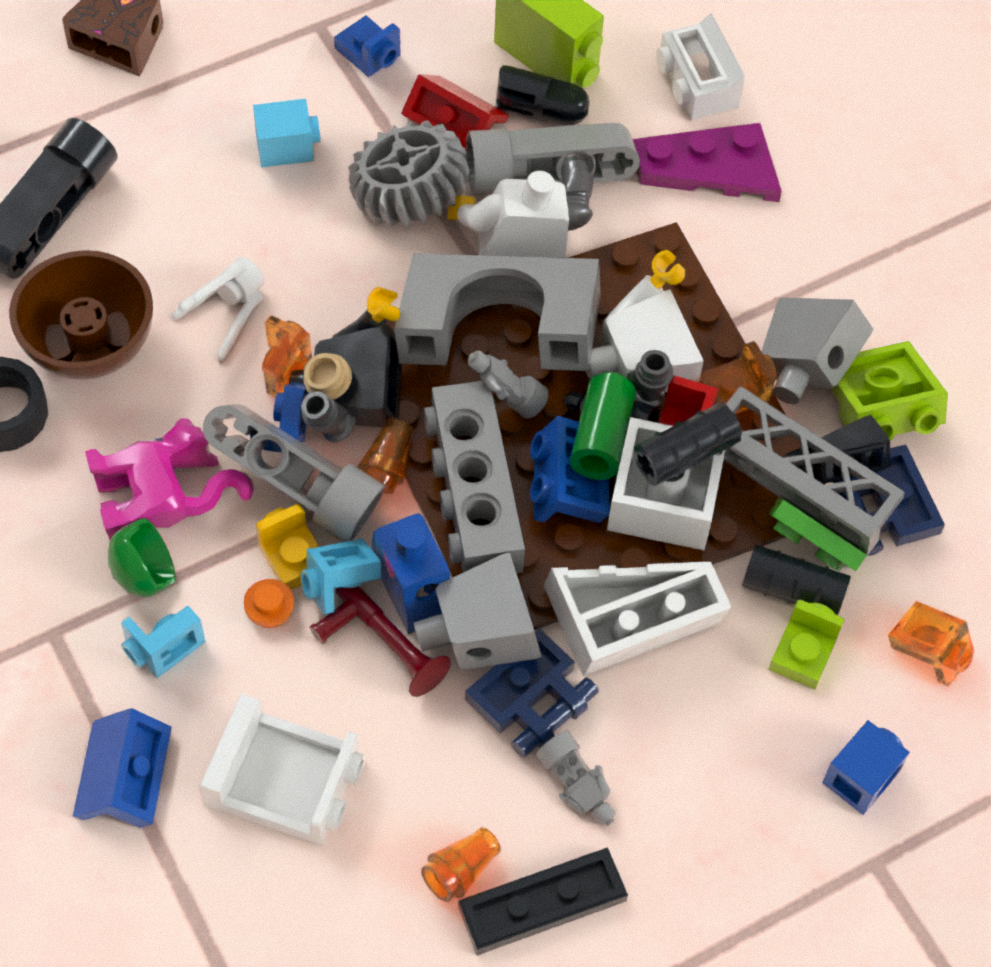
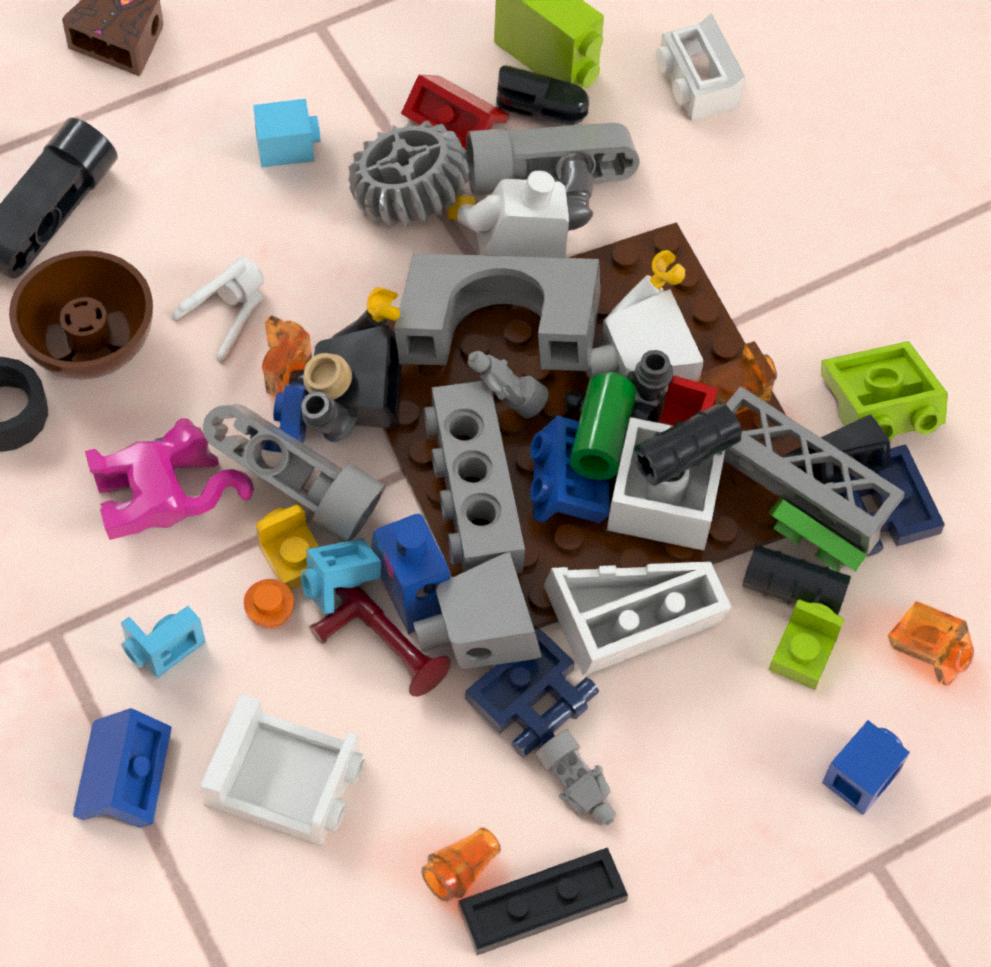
(140, 559): green hair -> none
(369, 45): blue bracket -> none
(388, 454): clear orange cone -> none
(710, 158): magenta wing -> none
(813, 343): light grey torso -> none

